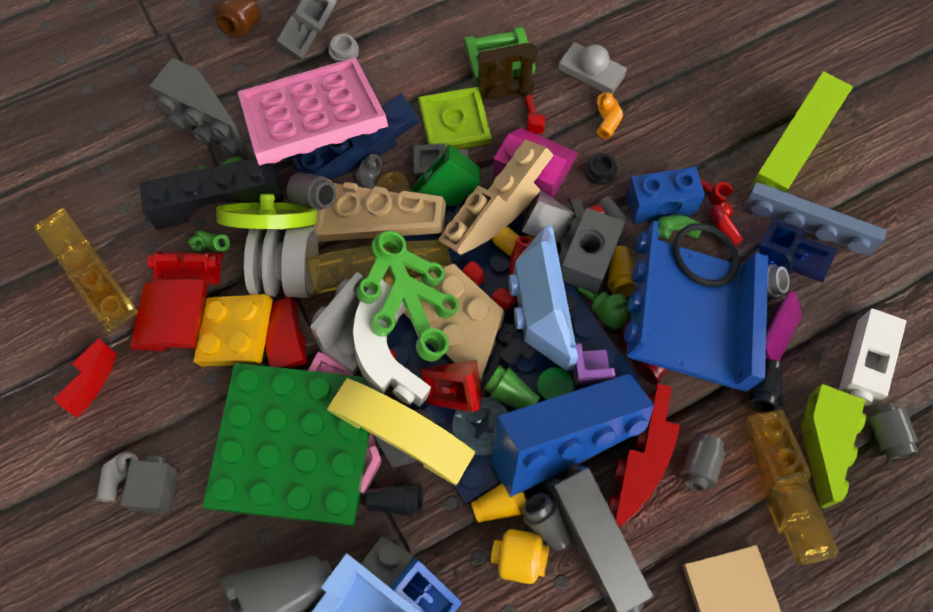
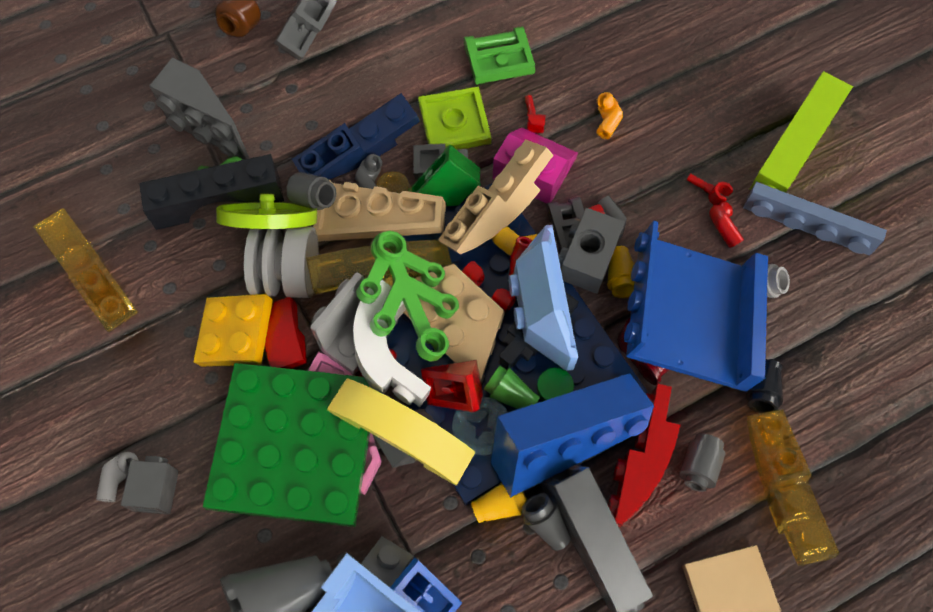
(95, 368): red slope -> none
(169, 314): red slope -> none
(186, 266): red hinge -> none
(208, 240): bright green arm -> none
(310, 111): bright pink plate -> none
(343, 48): light grey plate -> none
(397, 498): black cone -> none
(496, 71): dark brown plate -> none
(520, 556): yellow head -> none
(547, 212): light grey slope -> none
(591, 368): medium lavender panel -> none
(593, 67): light grey tile -> none
(601, 169): black plate -> none
(610, 309): bright green piece -> none
(664, 194): blue brick -> none
(675, 222): bright green arm -> none
(709, 283): black tyre -> none
(782, 325): magenta slope -> none
(790, 249): clear blue brick -> none
(829, 435): lime slope -> none
(873, 356): white brick -> none
(893, 431): dark grey brick -> none

